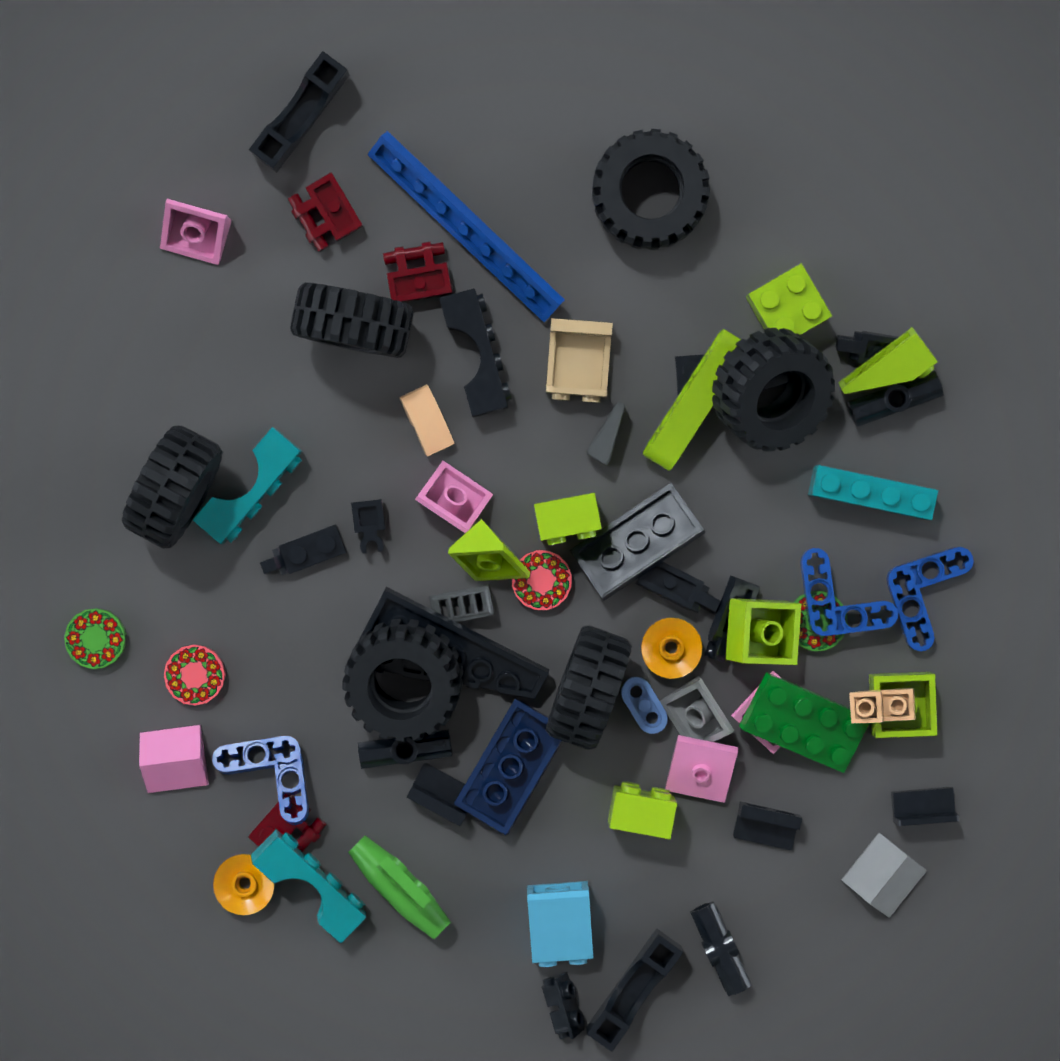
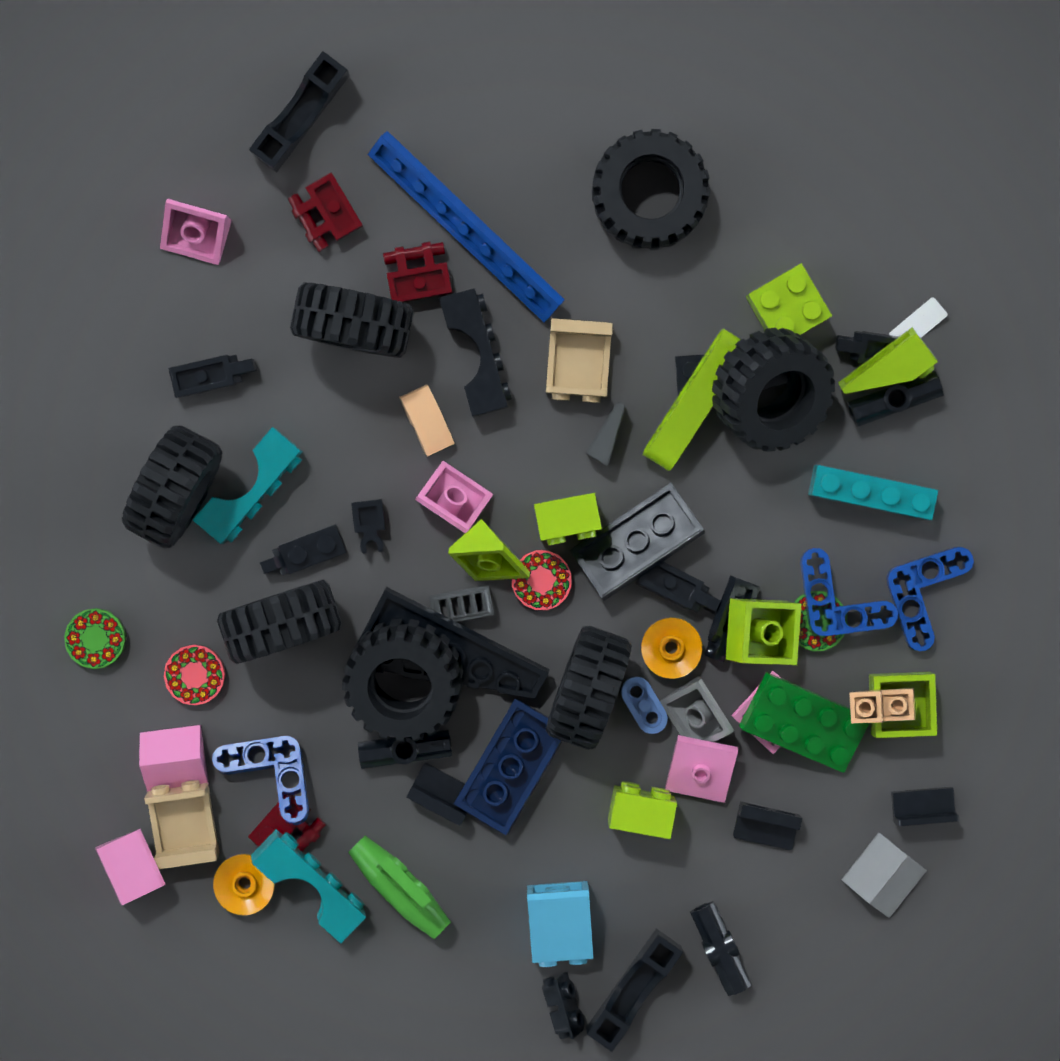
(130, 866): none -> bright pink slope
(182, 824): none -> tan panel
(209, 374): none -> black hinge
(279, 622): none -> black tyre
(922, 319): none -> white sticker

